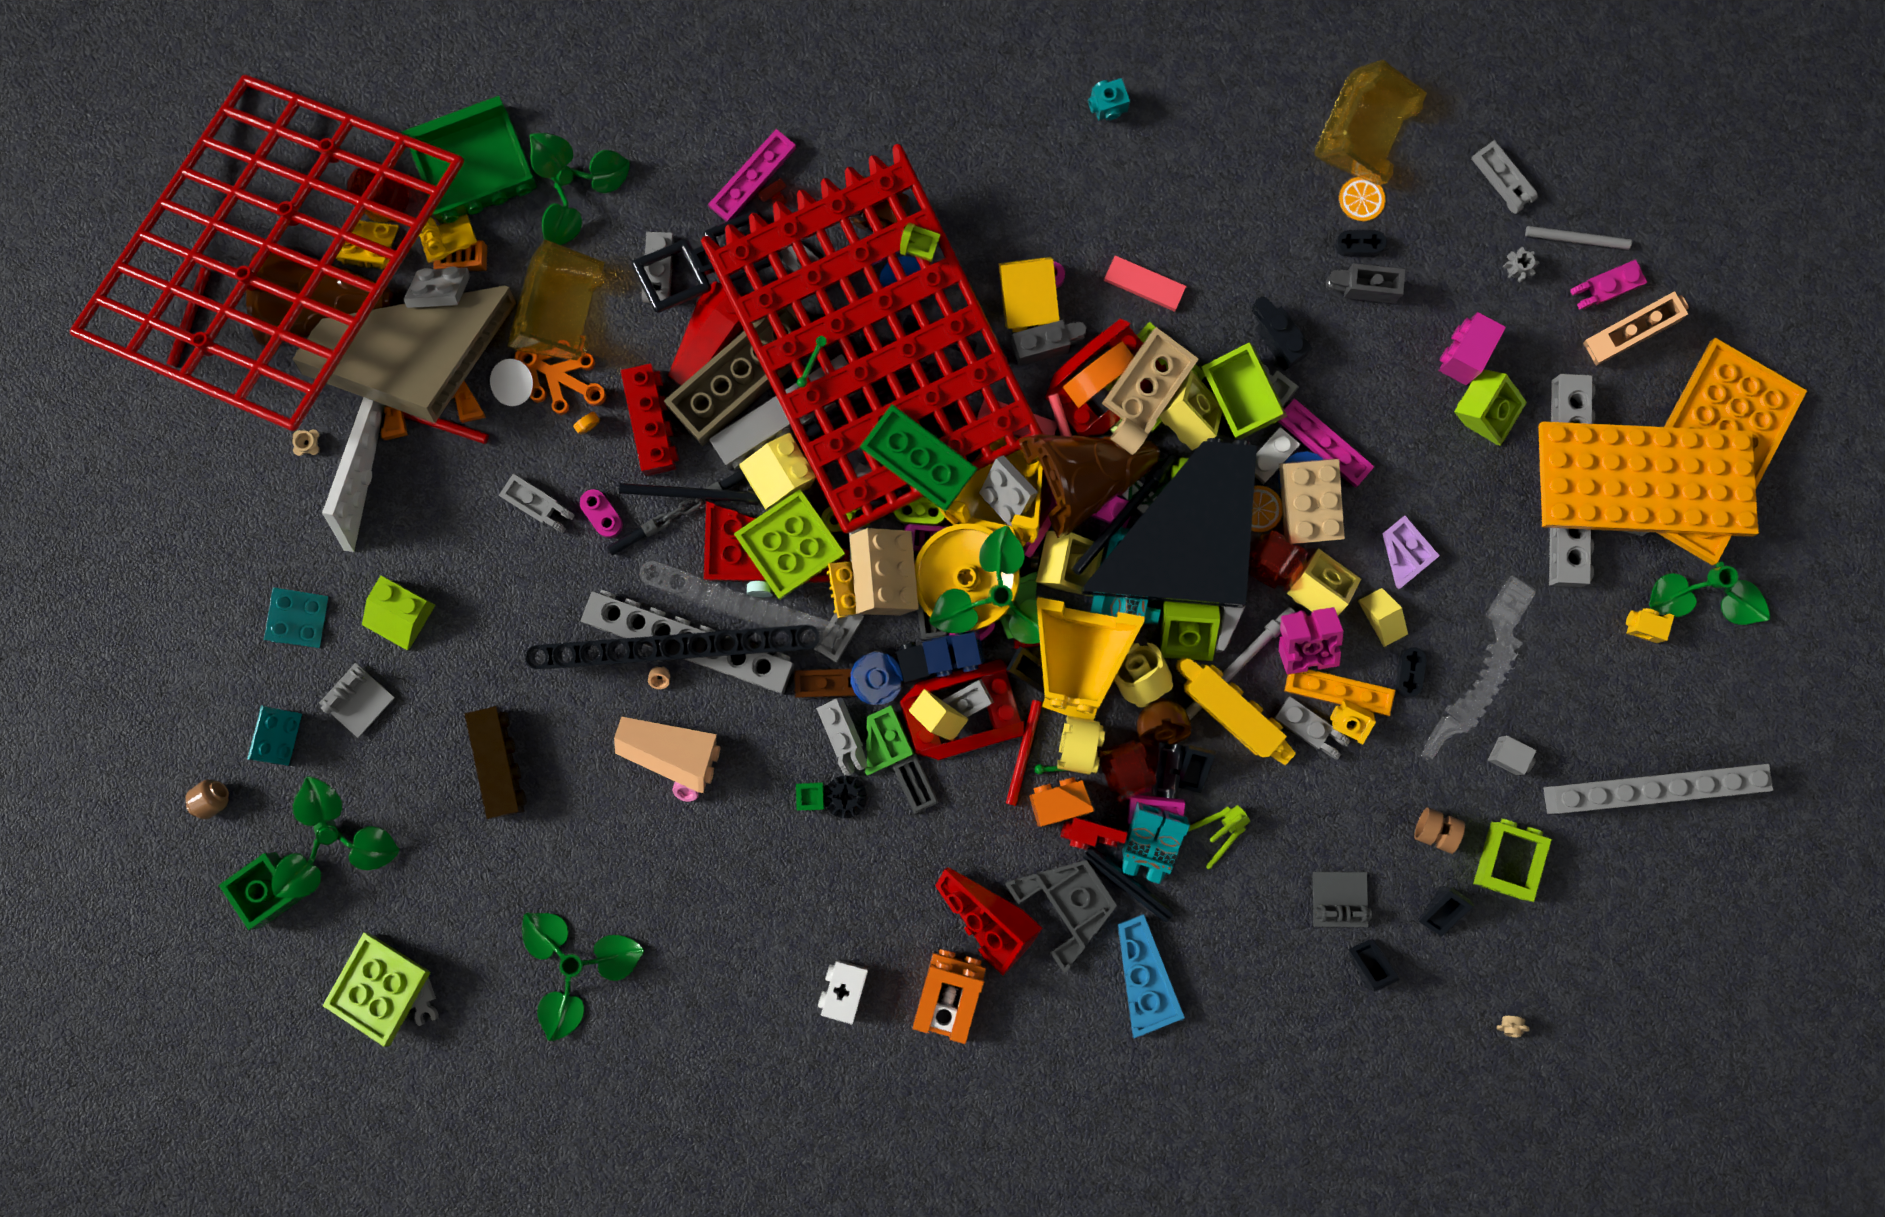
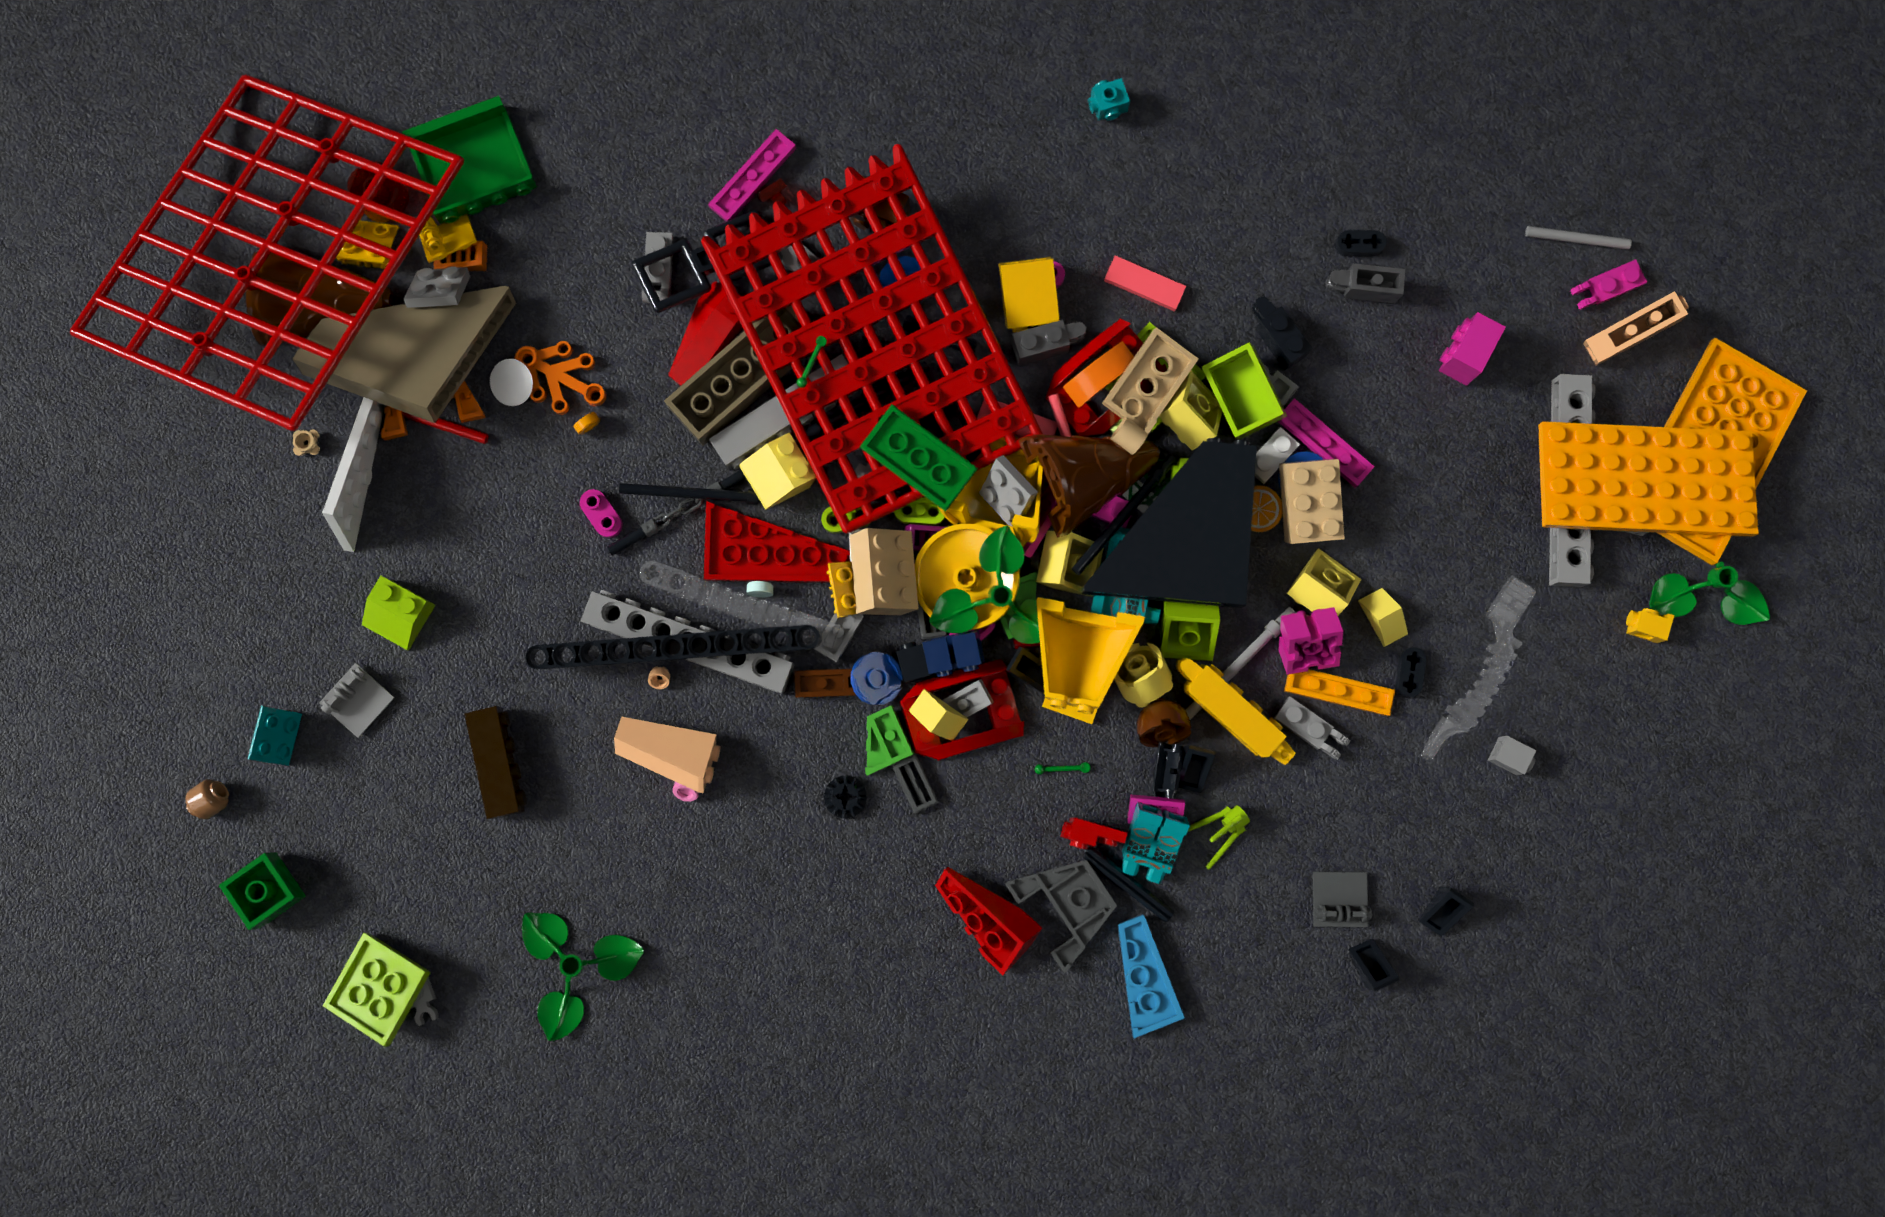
(188, 317): red bar -> none
(295, 618): teal hinge -> none
(318, 806): green plant -> none
(533, 502): light grey hinge -> none
(550, 160): green plant -> none
(555, 302): clear yellow windscreen -> none
(648, 419): red brick -> none
(789, 544): lime plate -> none
(809, 796): green plate -> none
(842, 735): light grey hinge -> none
(843, 1008): white brick -> none
(919, 242): lime tile -> none
(957, 972): orange brick -> none
(1024, 752): red bar -> none
(1060, 802): orange slope -> none
(1080, 745): light yellow brick -> none
(1127, 770): clear red brick -> none
(1228, 621): light grey slope -> none
(1277, 561): clear red brick -> none
(1348, 711): yellow brick -> none
(1361, 199): light orange sticker -> none
(1368, 121): clear yellow windscreen -> none
(1407, 551): lavender wing -> none
(1430, 826): medium nougat wheel -> none
(1489, 854): lime window -> none
(1491, 406): lime slope -> none
(1504, 176): light grey plate -> none
(1513, 1026): tan plate -> none
(1516, 269): light grey gear -> none
(1658, 789): light grey brick -> none

